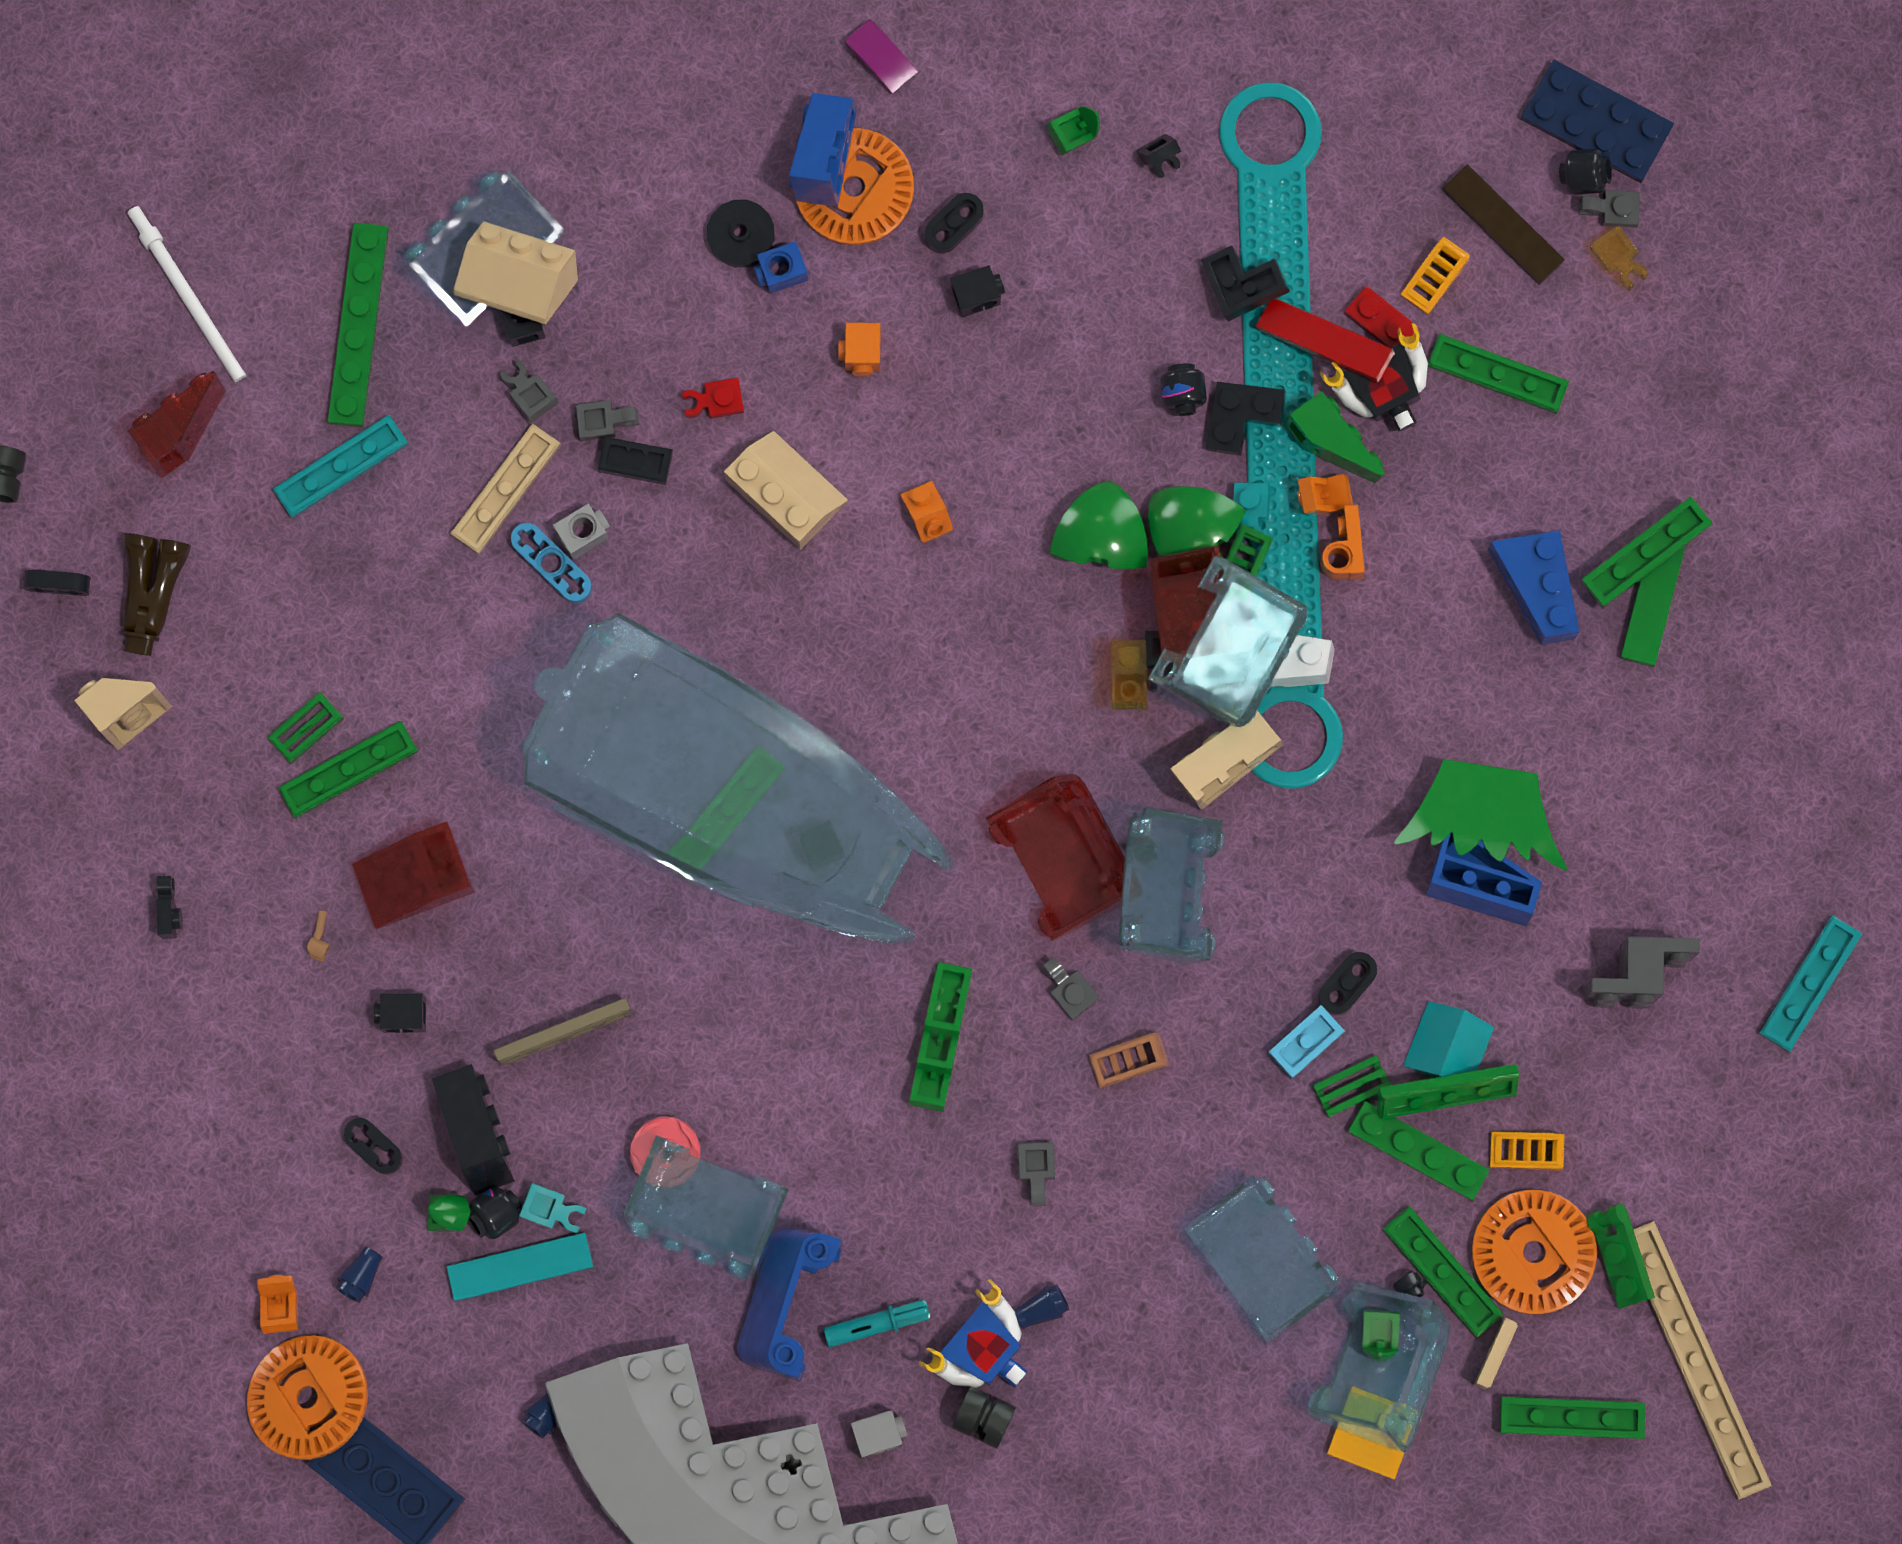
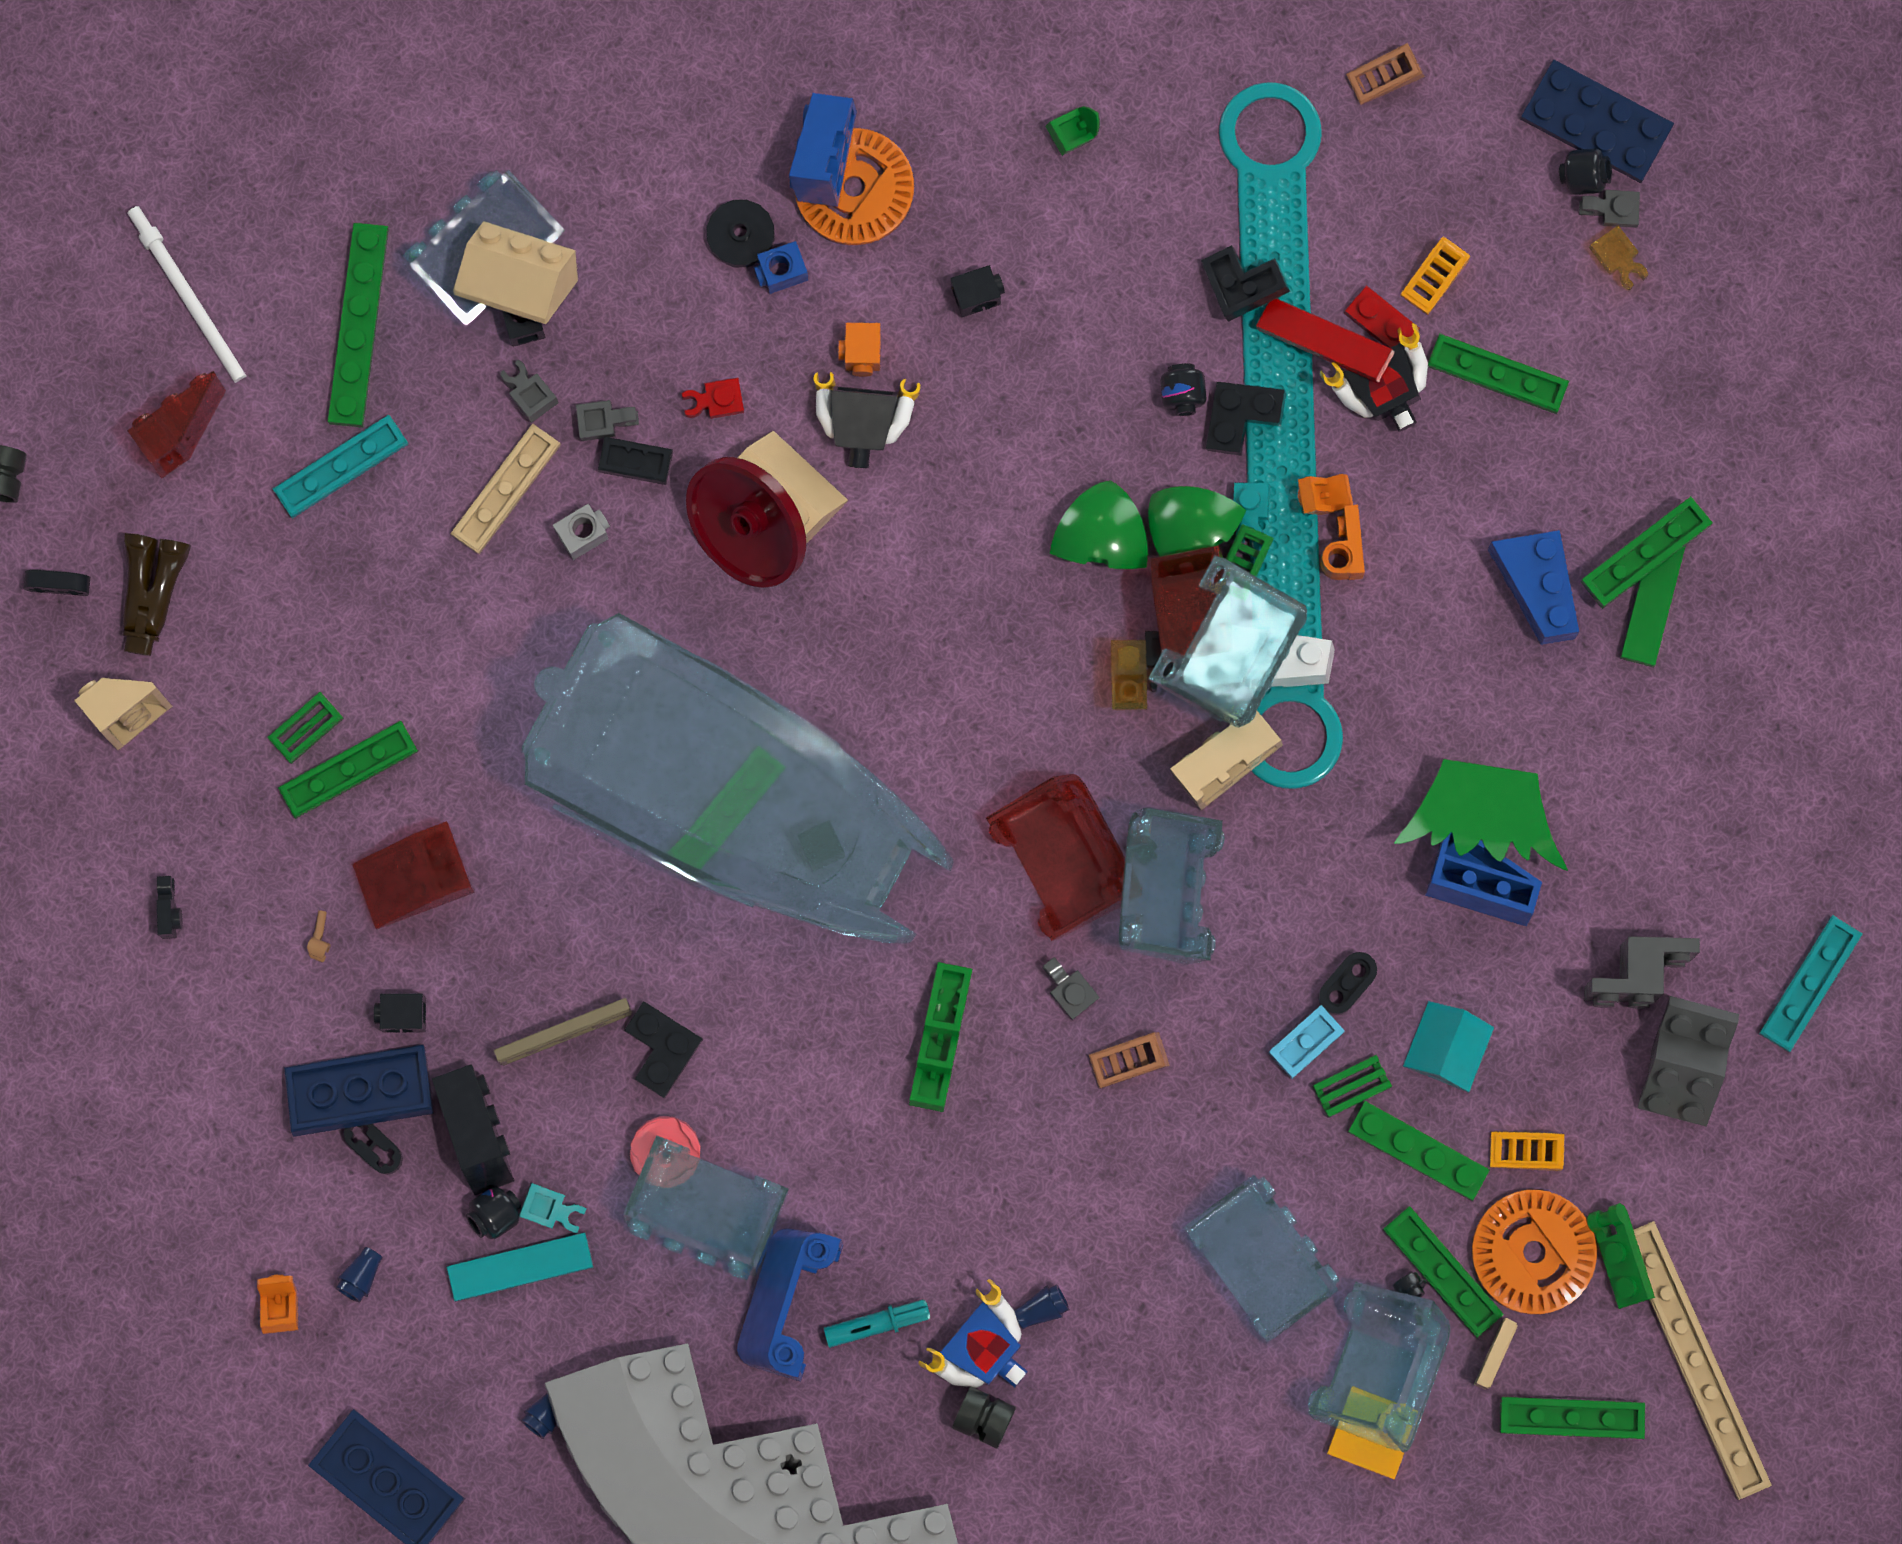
(276, 1410): orange piece -> none
(358, 1090): none -> dark blue tile
(447, 1213): green plate -> none
(539, 539): dark azure beam -> none
(671, 1046): none -> black plate
(746, 522): none -> dark red dish
(863, 417): none -> black torso
(879, 1433): light grey brick -> none
(880, 56): magenta slope -> none
(927, 511): orange bracket -> none
(953, 223): black plate -> none
(1036, 1166): dark grey plate -> none
(1158, 151): black tile -> none
(1328, 436): green slope -> none
(1380, 1334): green plate -> none
(1390, 85): none -> nougat slope
(1448, 1091): green tile -> none
(1503, 224): dark brown tile -> none
(1688, 1061): none -> dark grey bracket

